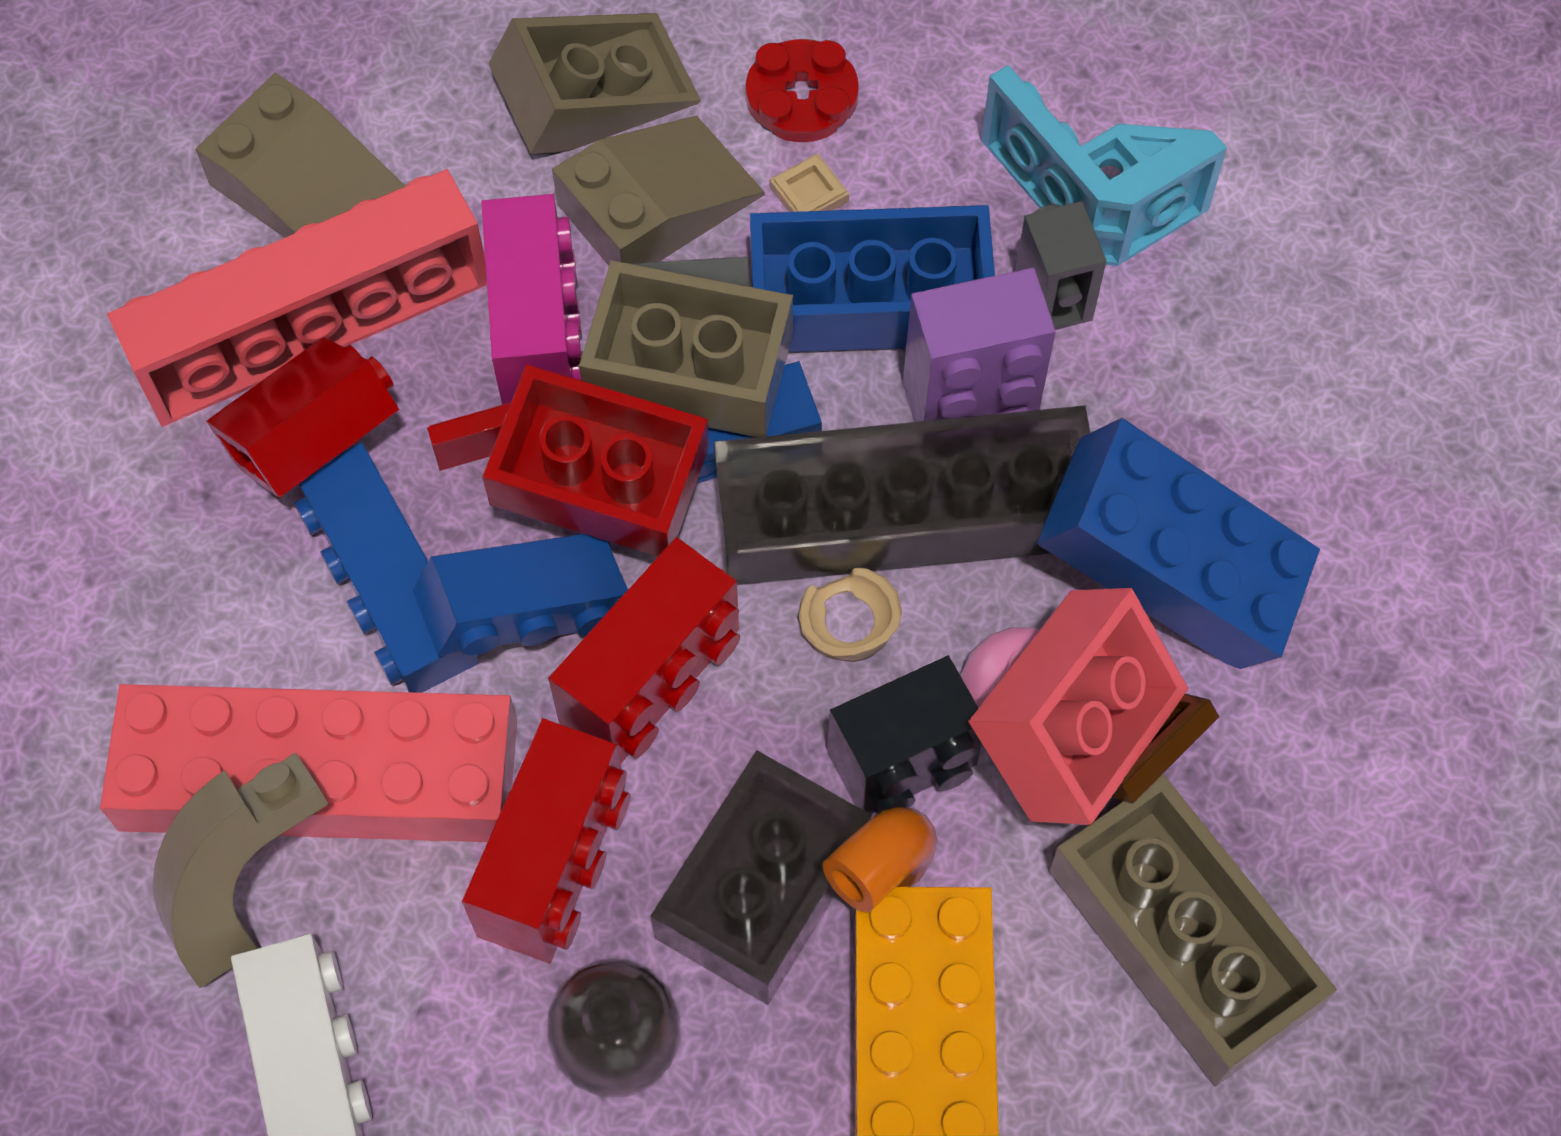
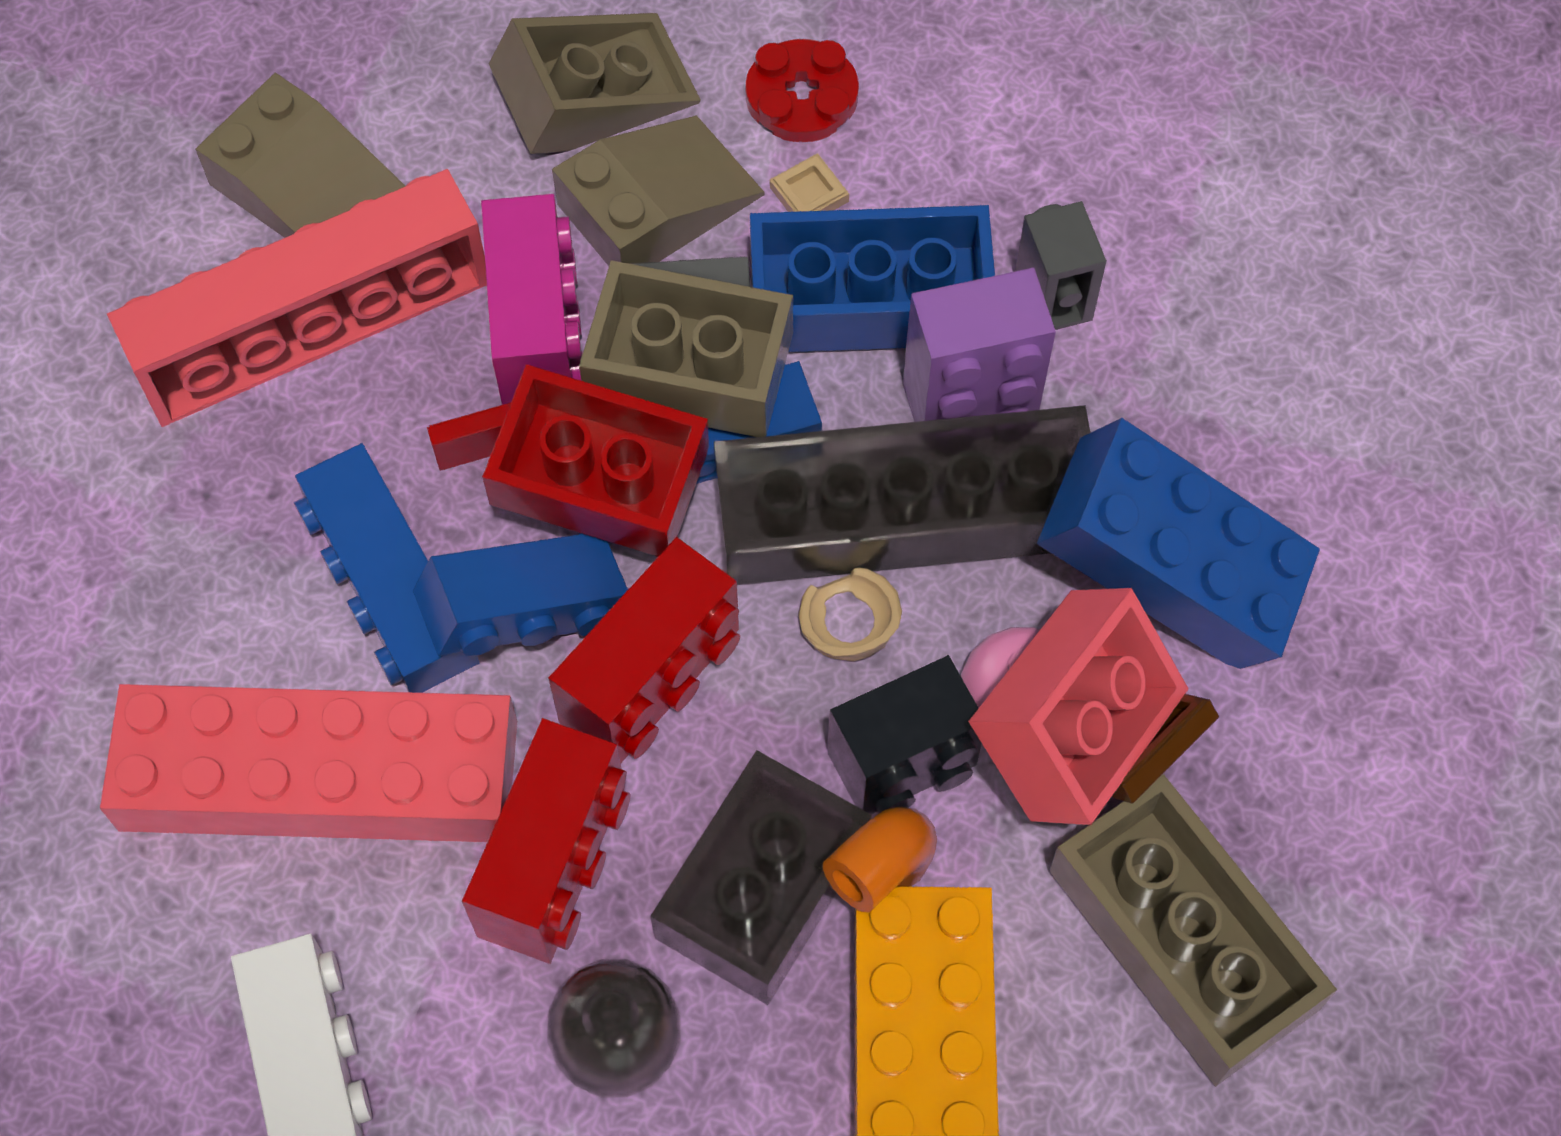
(207, 852): dark tan arch -> none
(304, 414): red brick -> none
(1162, 180): medium azure bracket -> none

